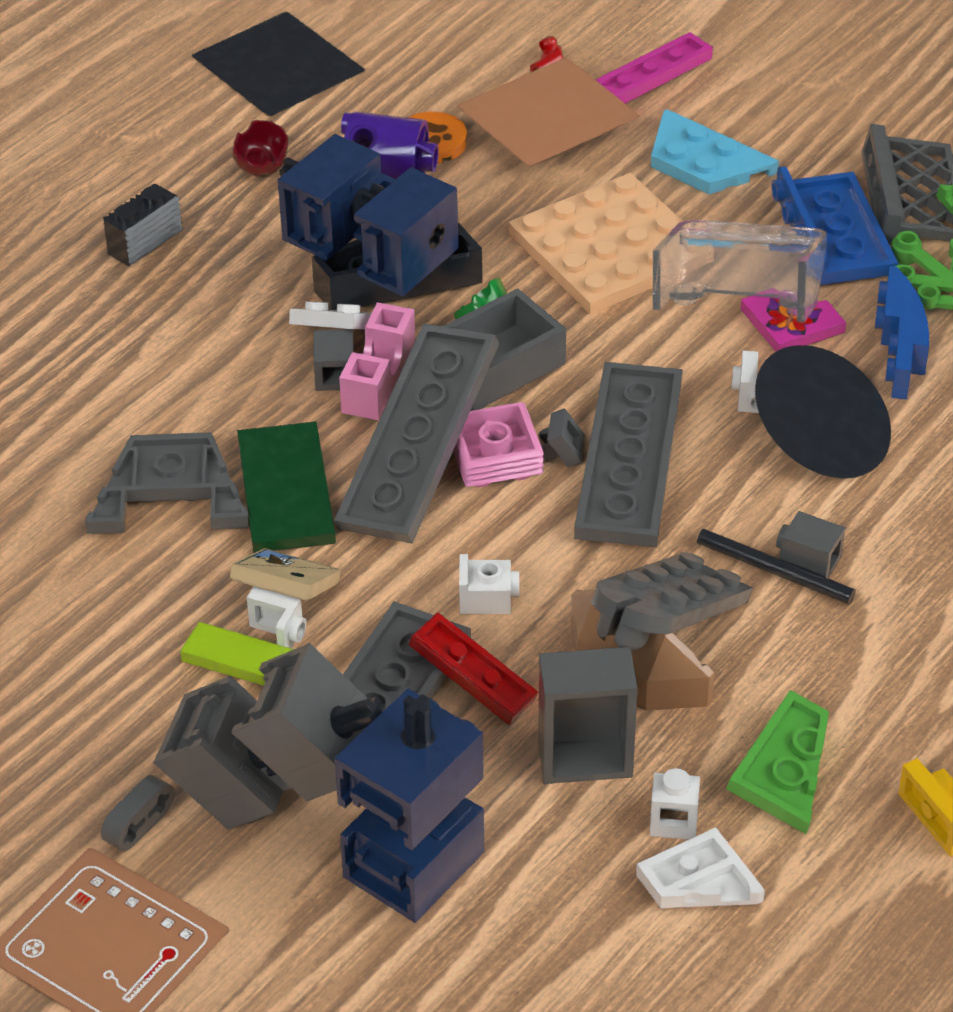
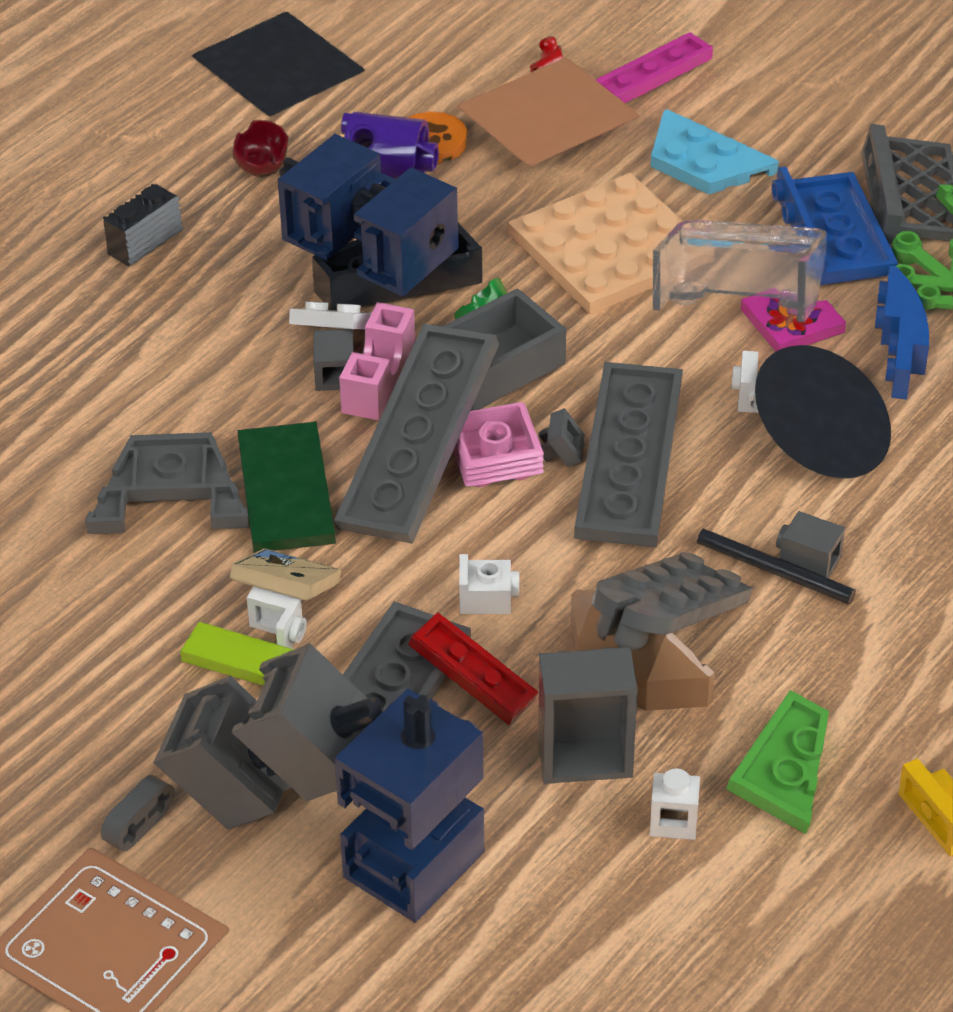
(699, 875): white wing -> none

